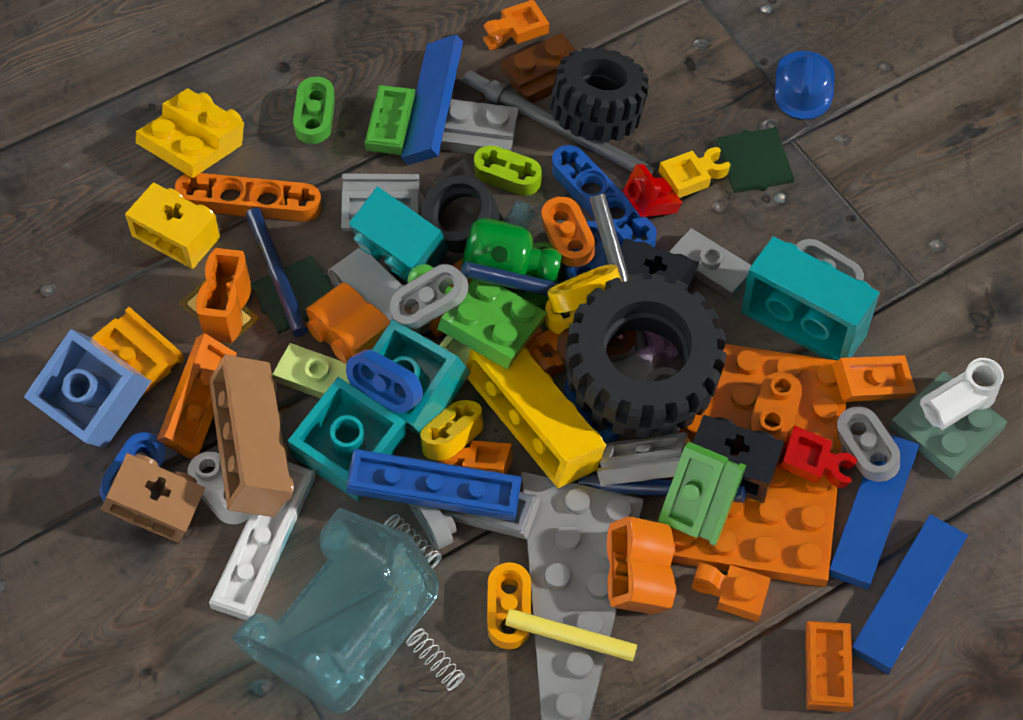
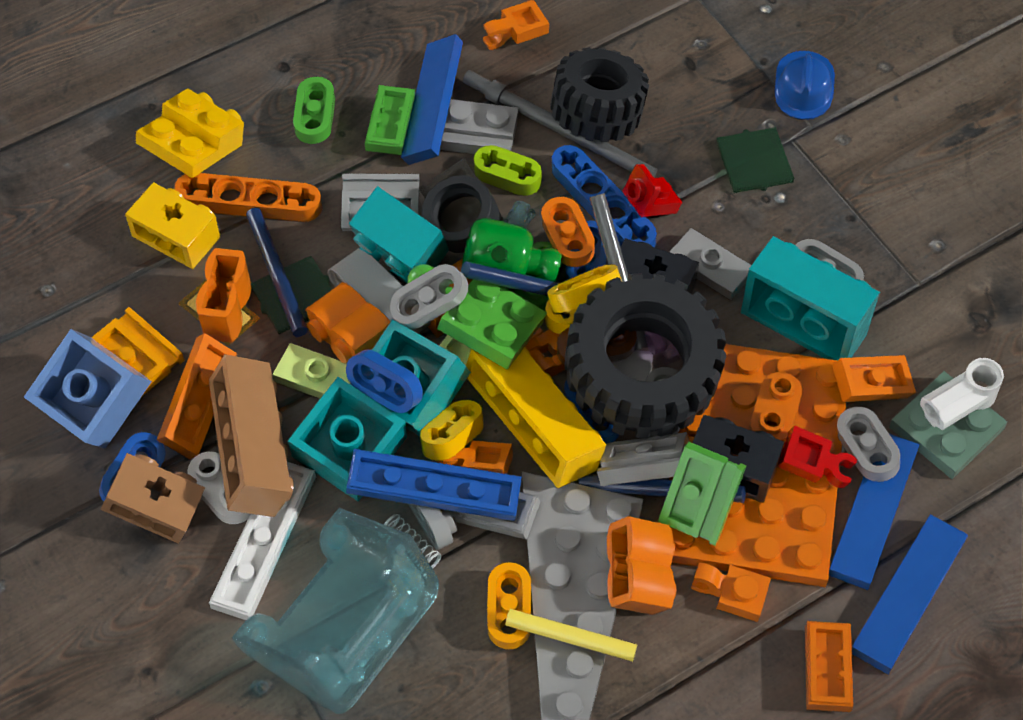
(409, 644): white piece -> none
(535, 69): reddish brown plate -> none
(691, 174): yellow plate -> none

